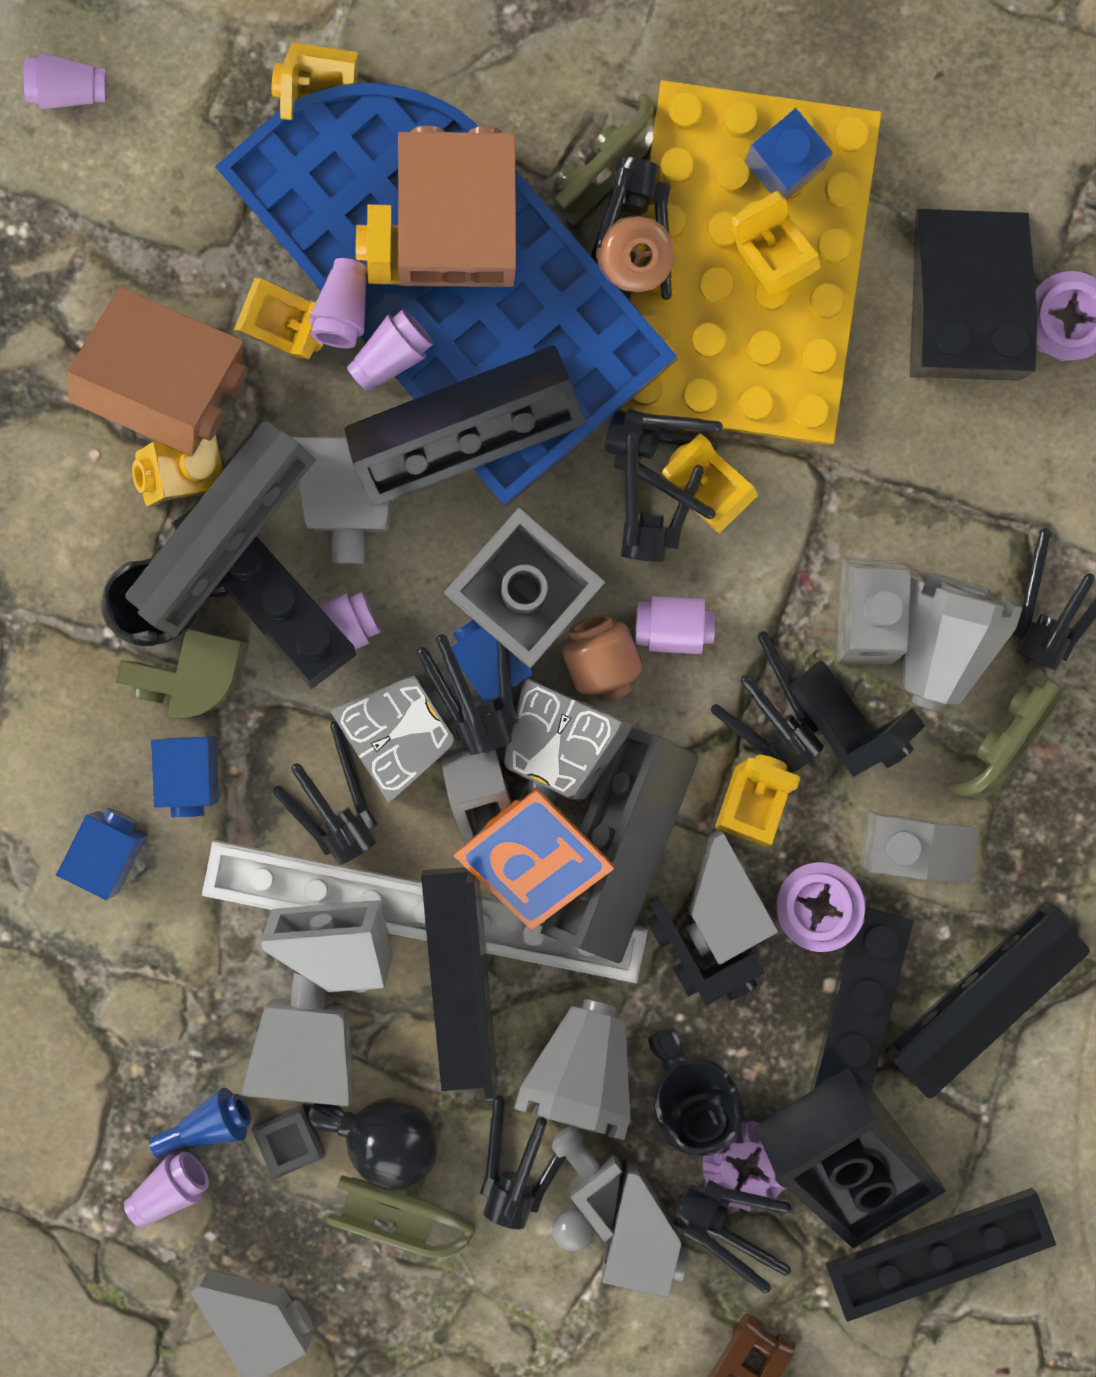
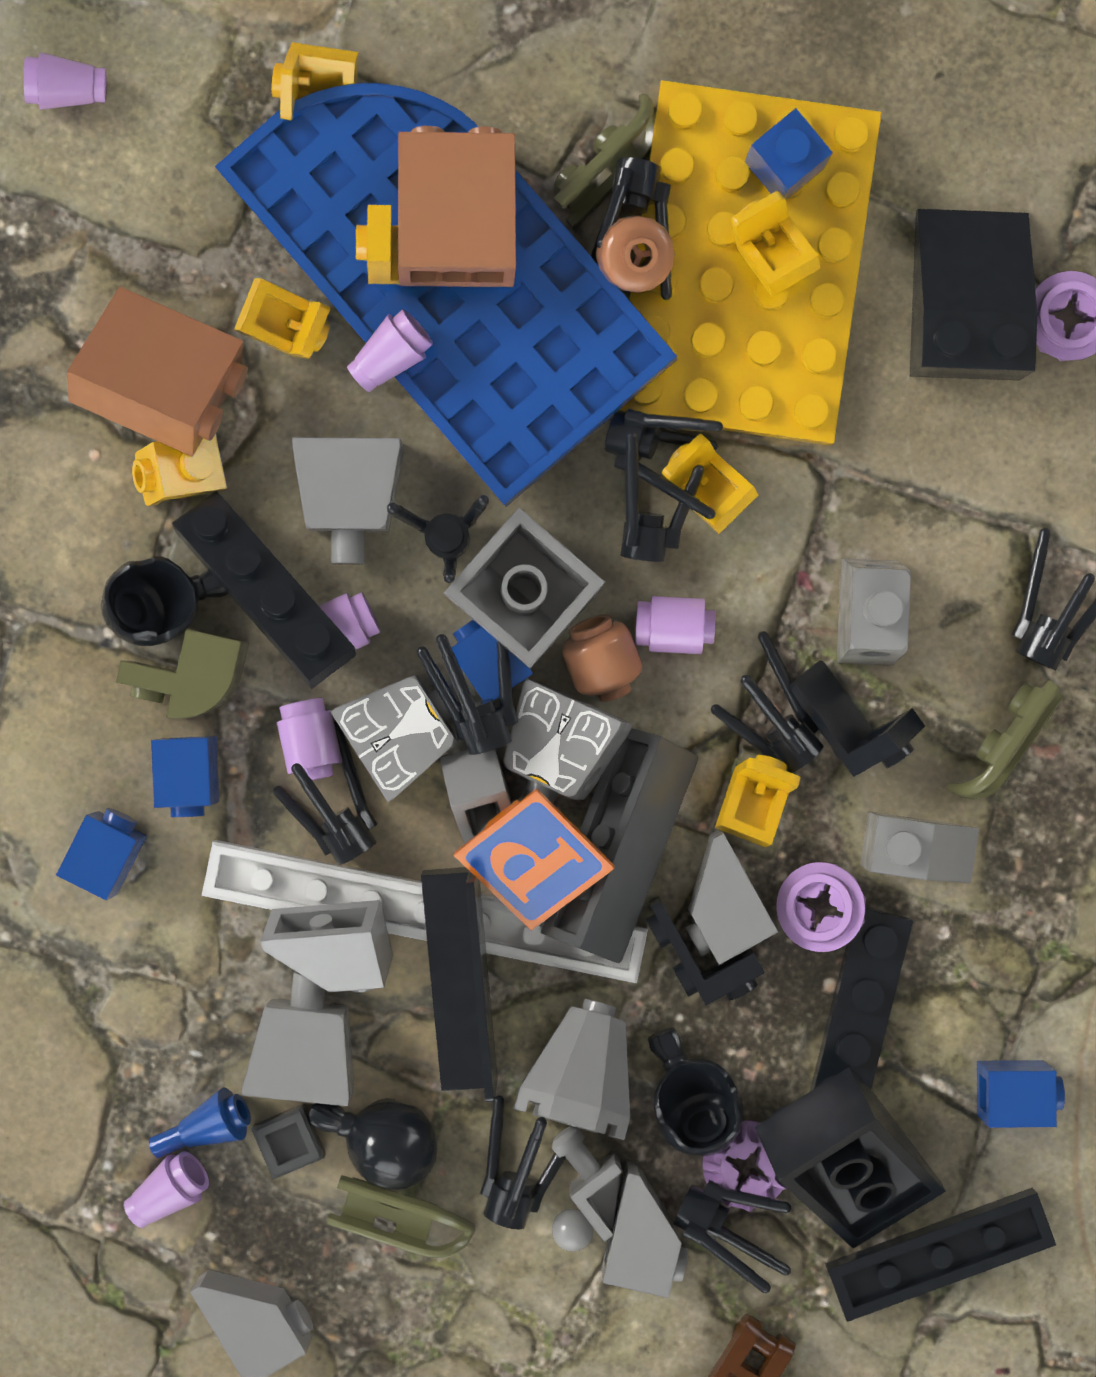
(219, 528): dark grey panel -> none
(309, 738): none -> lavender brick
(341, 305): lavender cone -> none
(445, 534): none -> black plant
(463, 426): black panel -> none
(952, 637): light grey cone -> none
(988, 1000): black panel -> none
(1018, 1093): none -> blue brick

